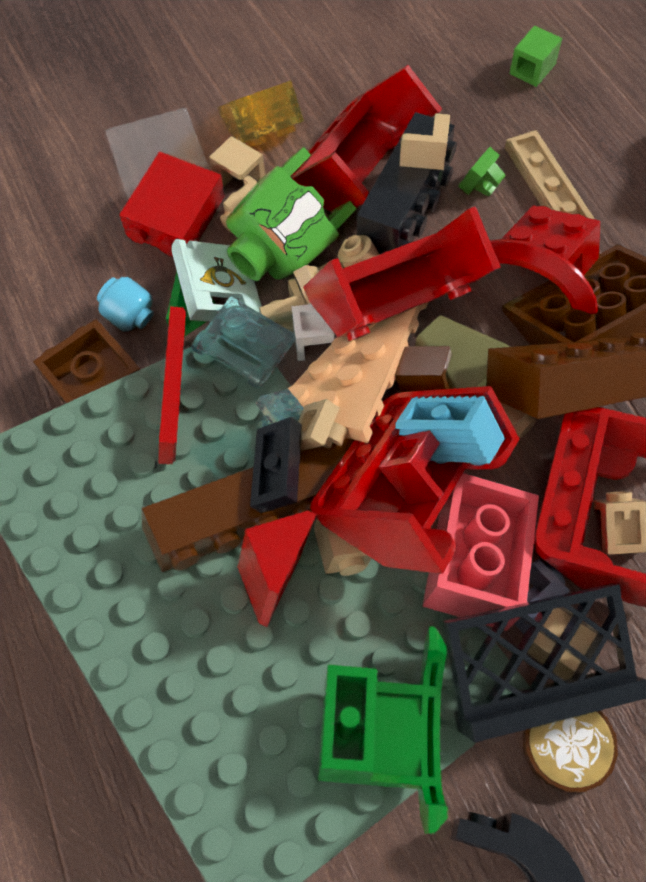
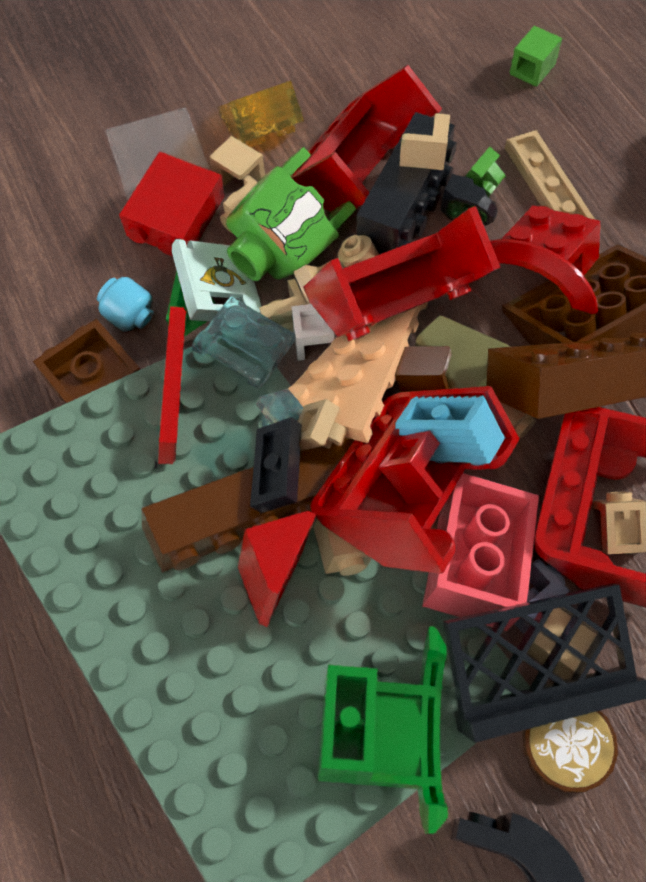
(463, 194): none -> black rock

